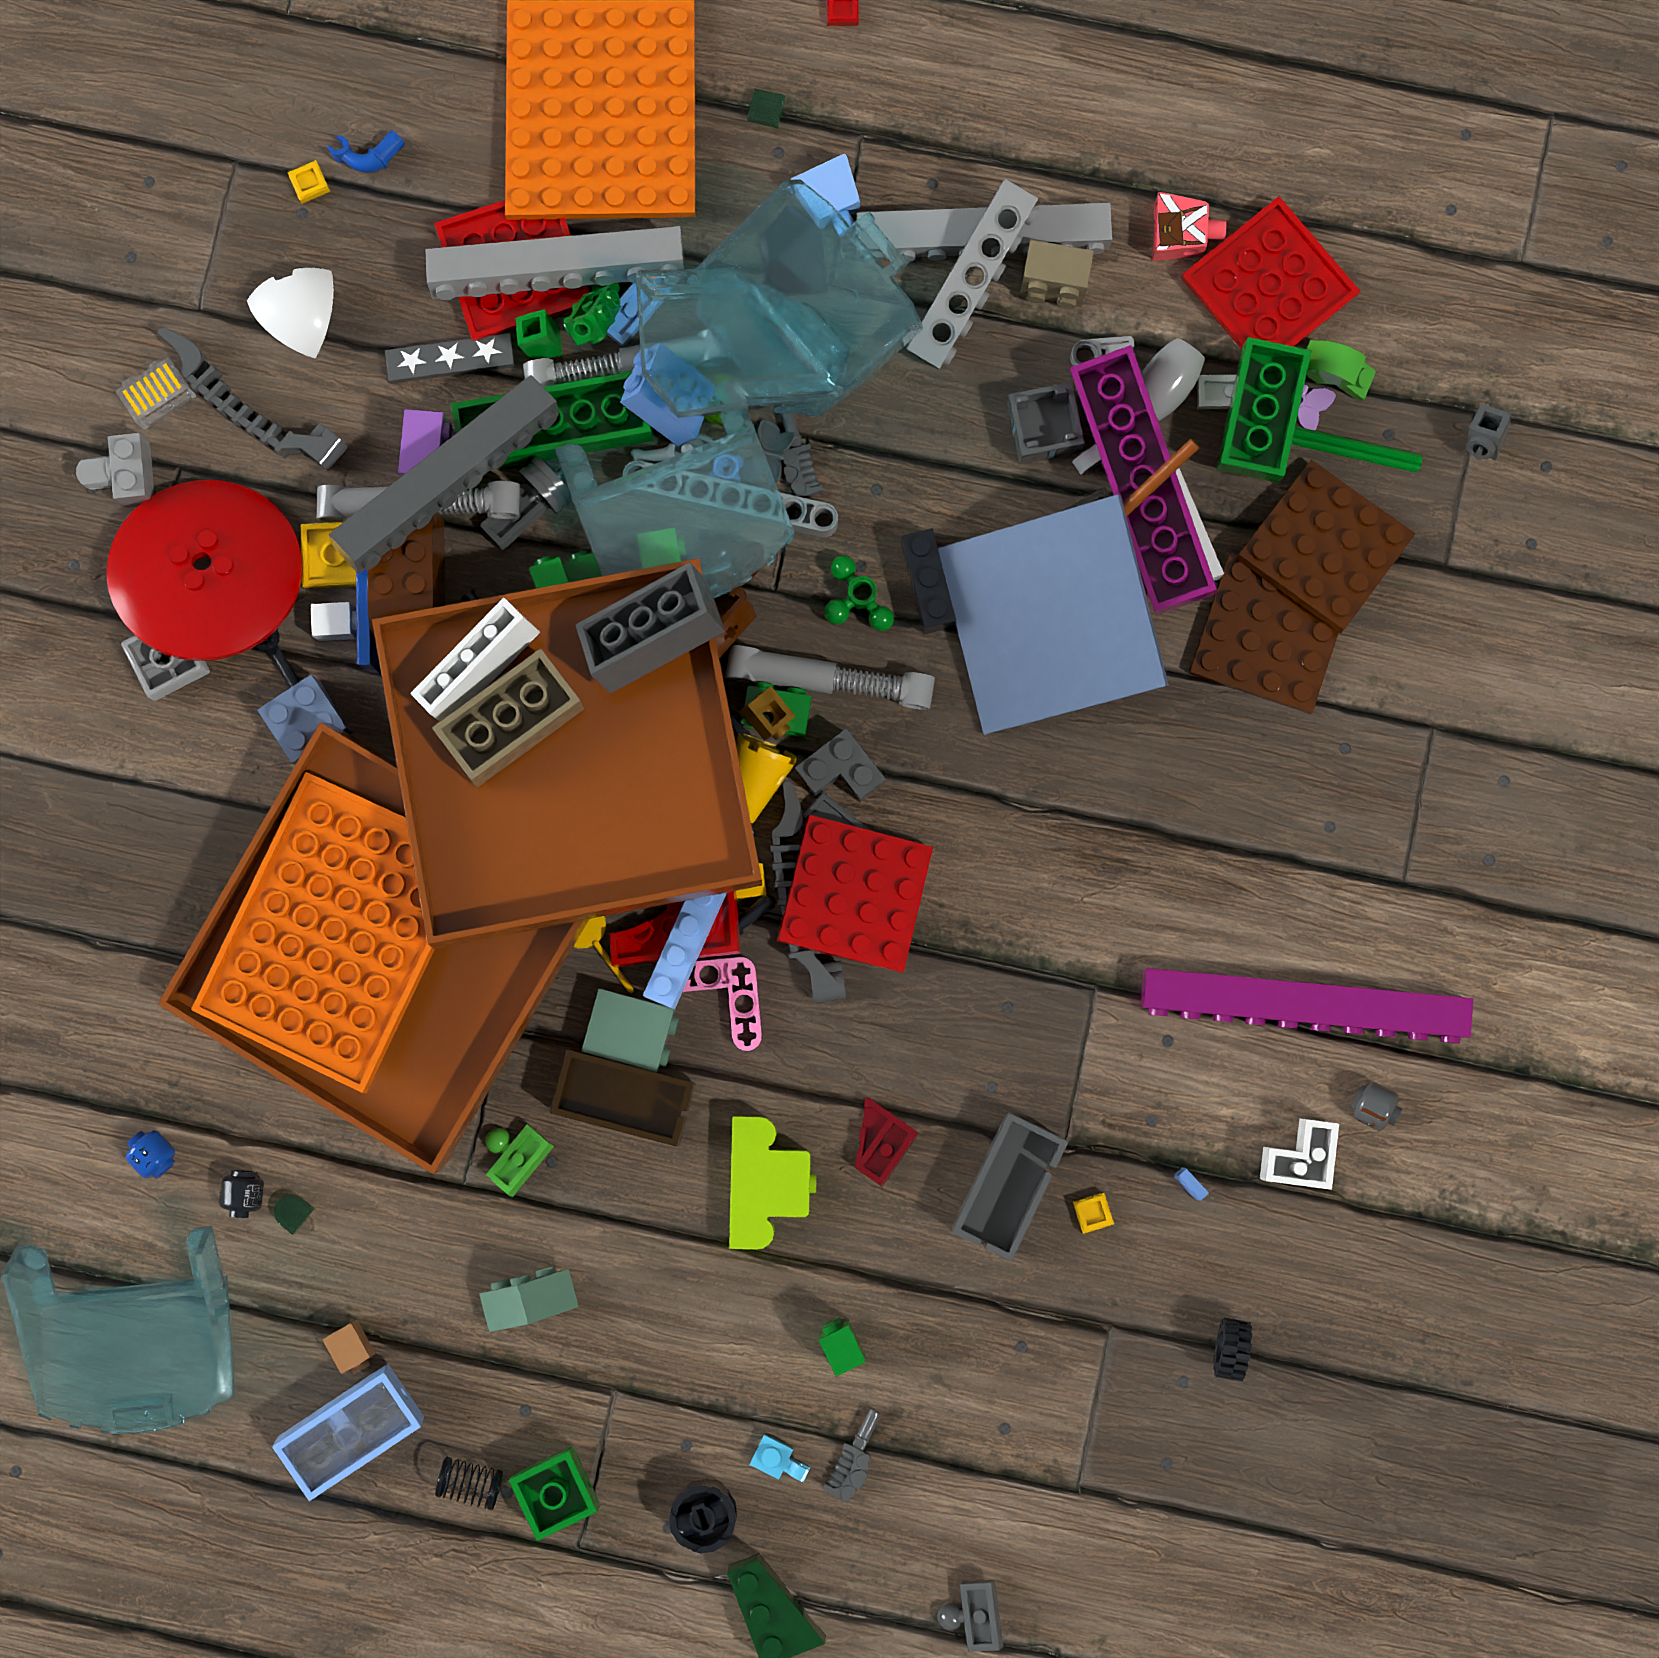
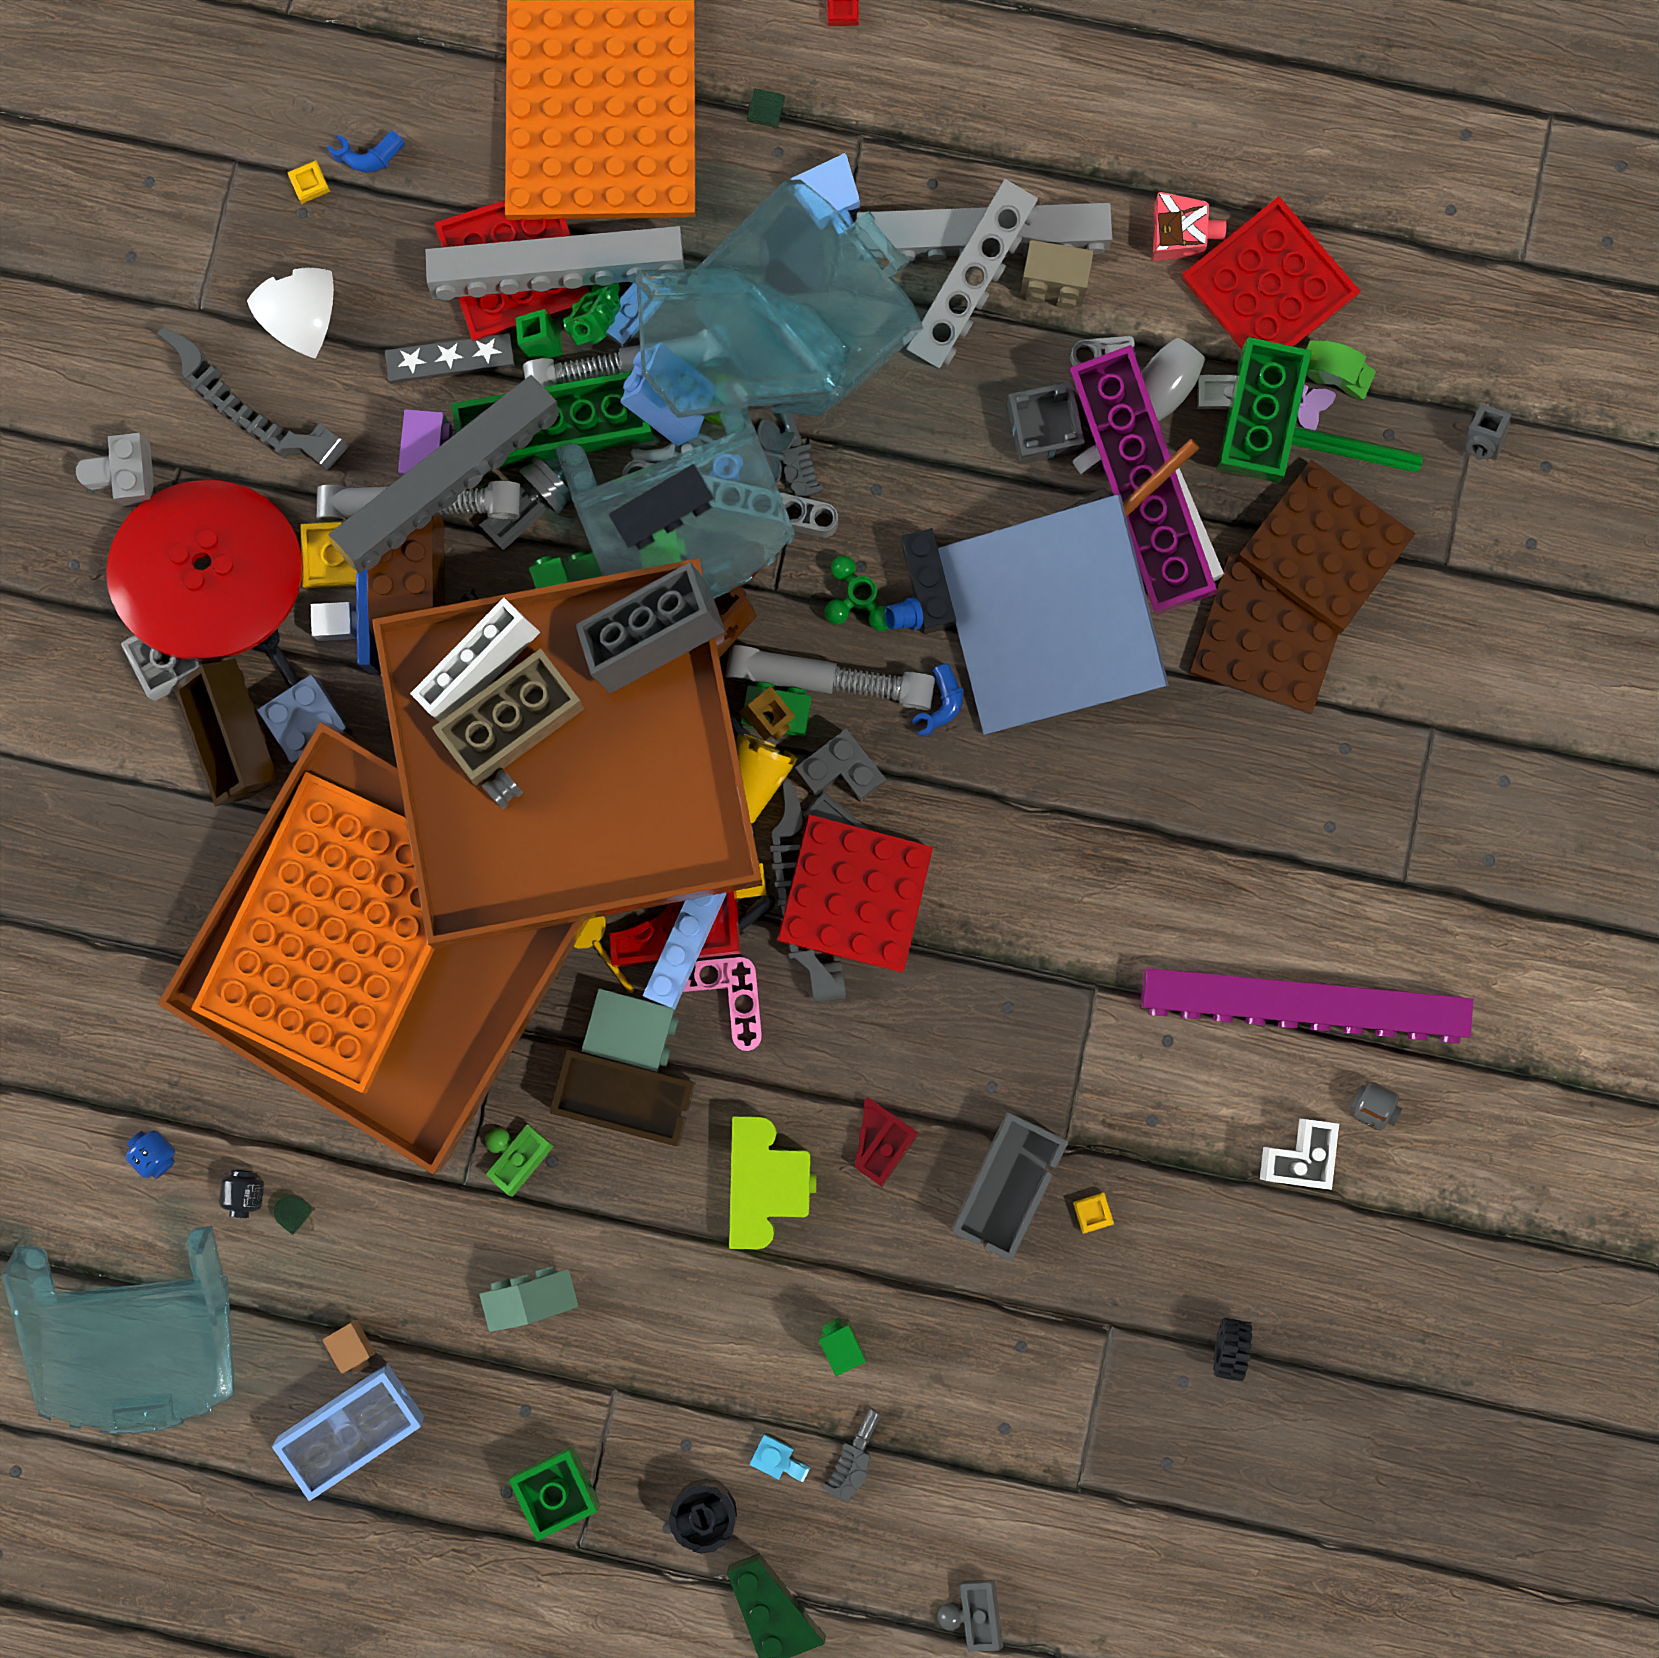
(155, 392): clear brick -> none
(225, 732): none -> dark brown piece
(444, 1478): black piece -> none
(502, 789): none -> dark grey wheel
(662, 508): none -> black brick
(904, 615): none -> blue piece
(950, 699): none -> blue piece
(1191, 1184): medium blue tile -> none

